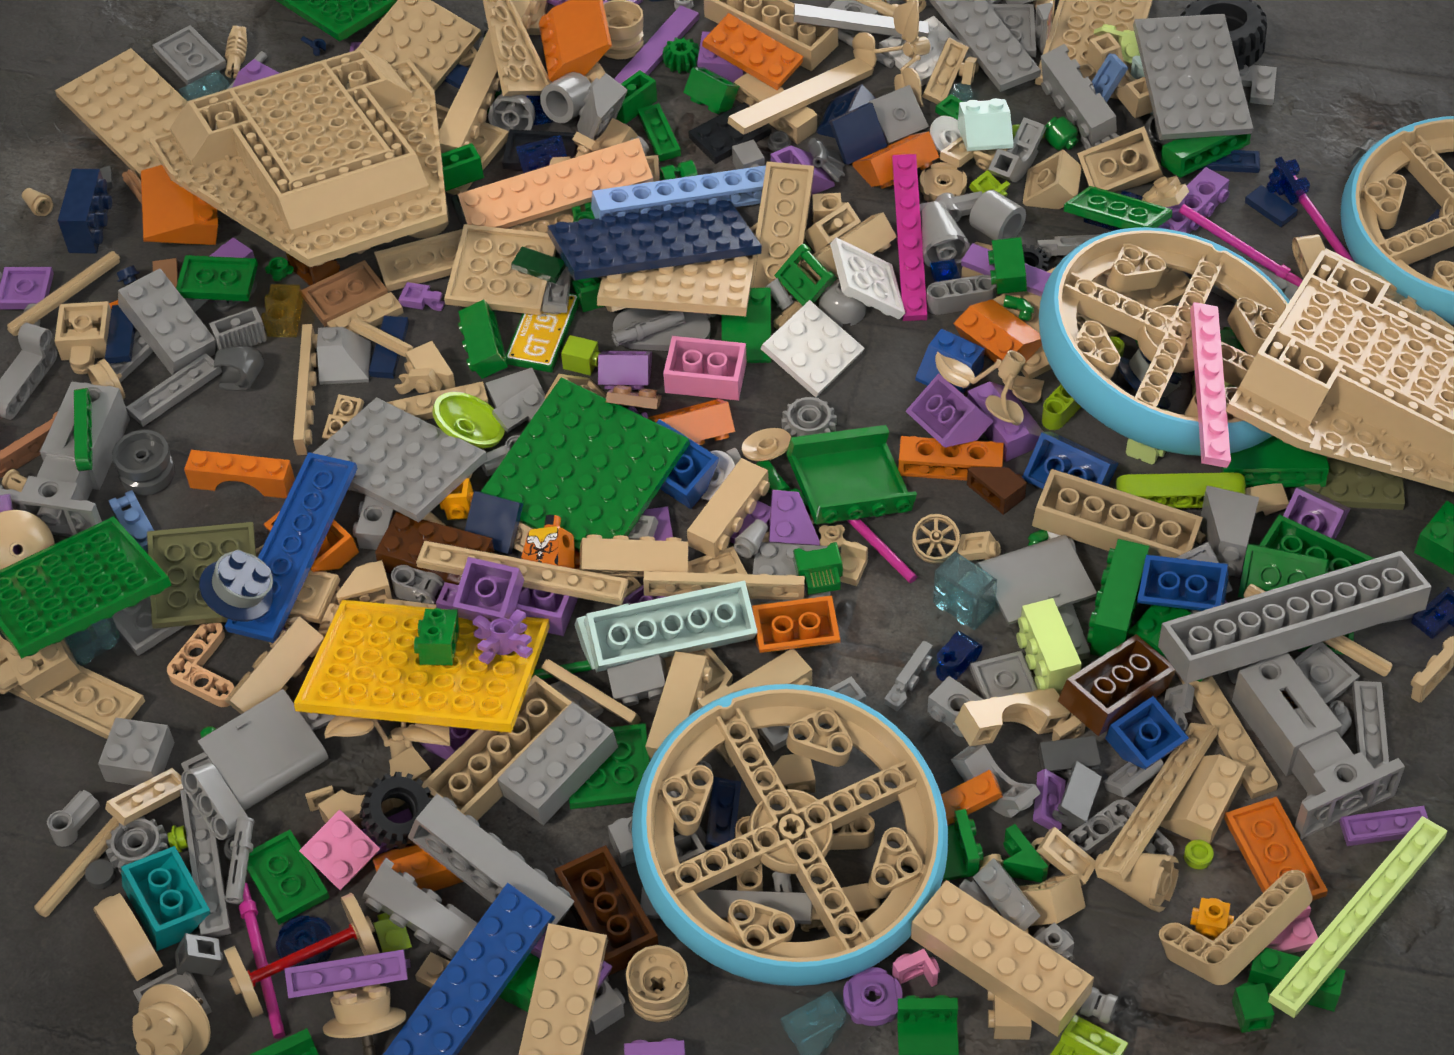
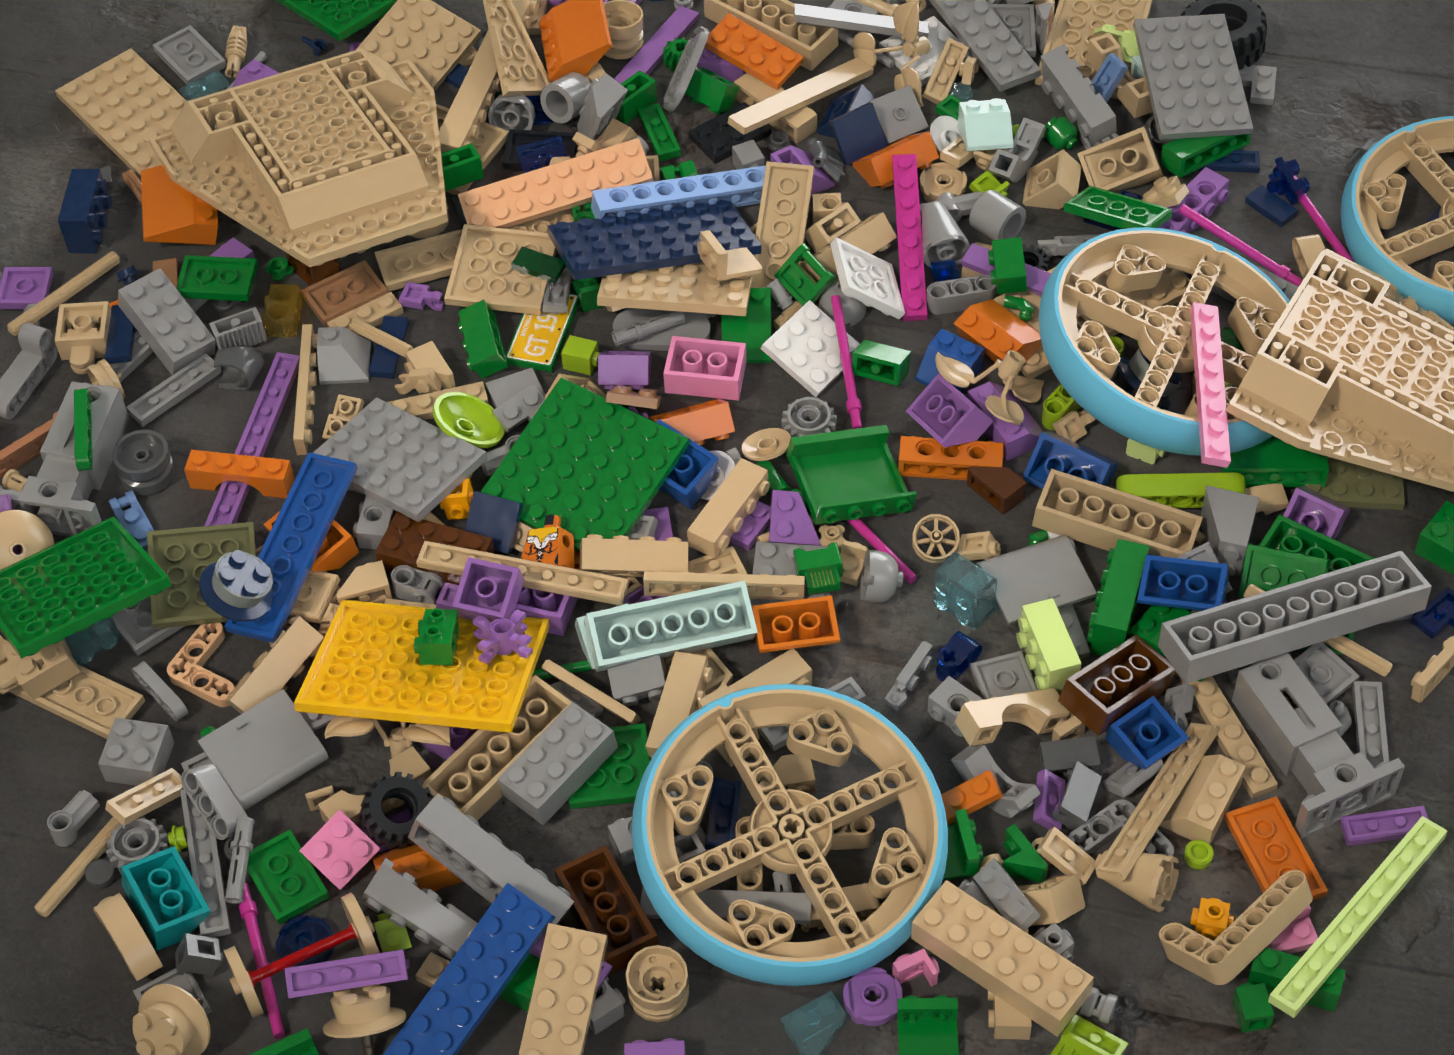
(38, 202): tan cone -> none
(160, 691): none -> light grey beam
(256, 435): none -> medium lavender plate
(685, 69): none -> light grey tile
(726, 263): none -> tan bracket
(750, 539): light grey cone -> none
(853, 404): none -> dark pink bar
(879, 577): none -> light grey cylinder
(881, 362): none -> green brick
(1072, 425): none -> tan plate

